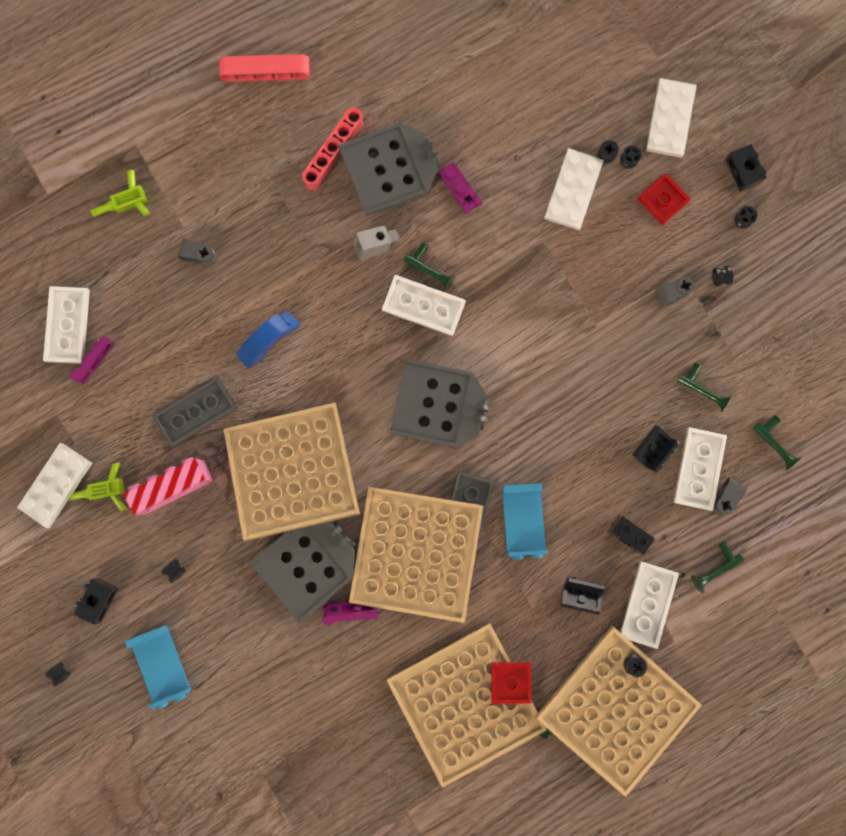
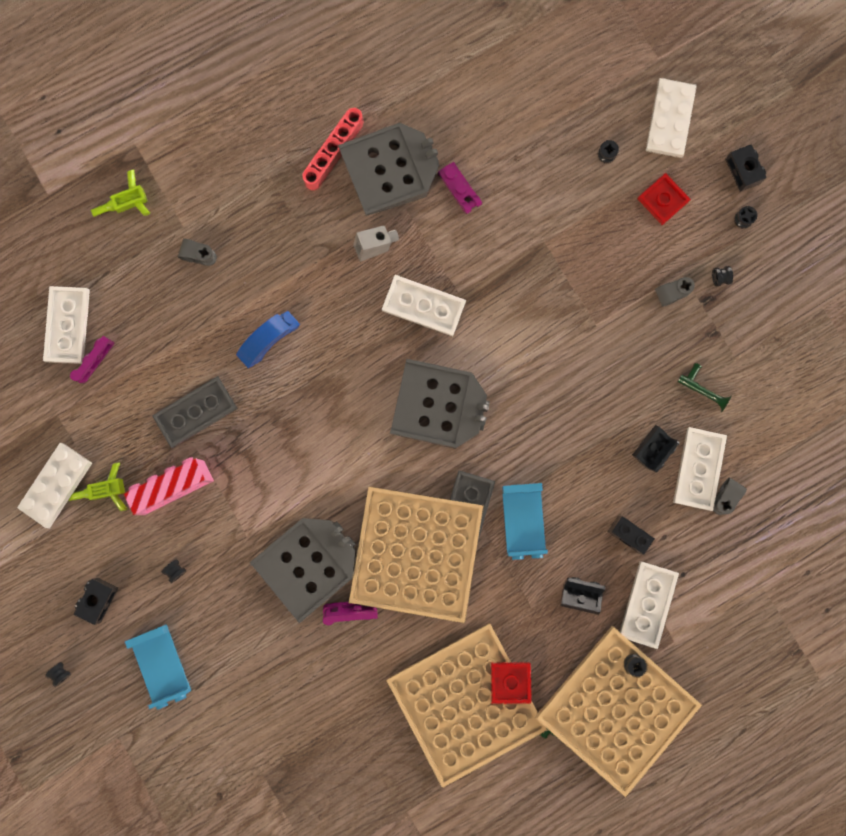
(264, 68): coral beam -> none
(290, 472): tan plate -> none
(415, 262): dark green piece -> none
(573, 189): white plate -> none
(633, 153): black wheel -> none
(732, 562): dark green piece -> none
(763, 432): dark green piece -> none

